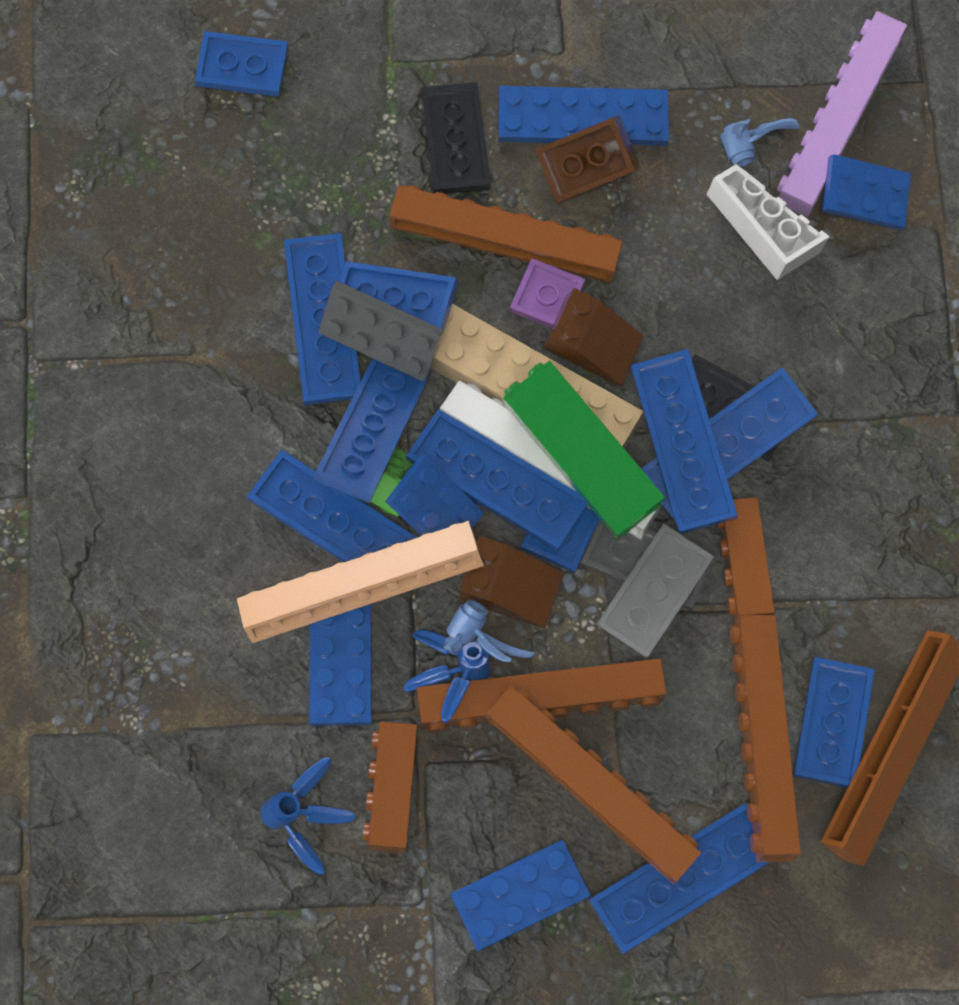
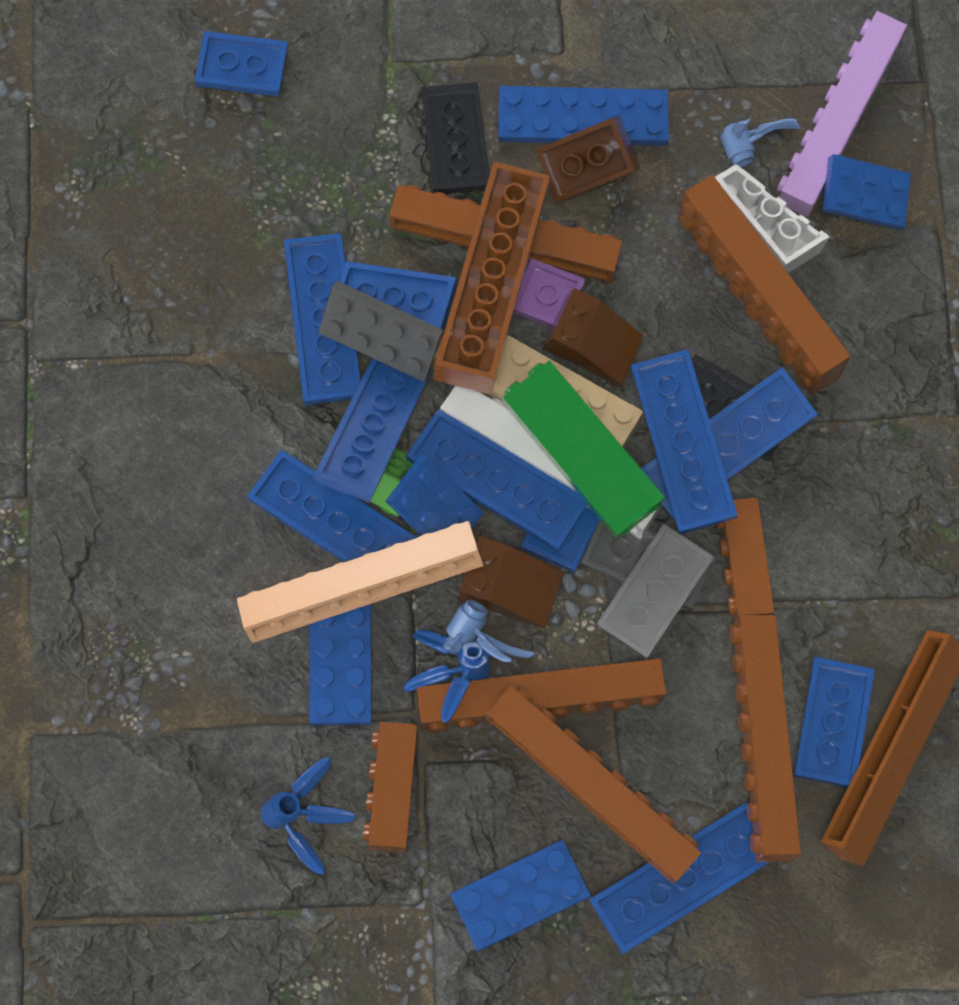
(491, 278): none -> dark orange brick
(762, 285): none -> dark orange brick

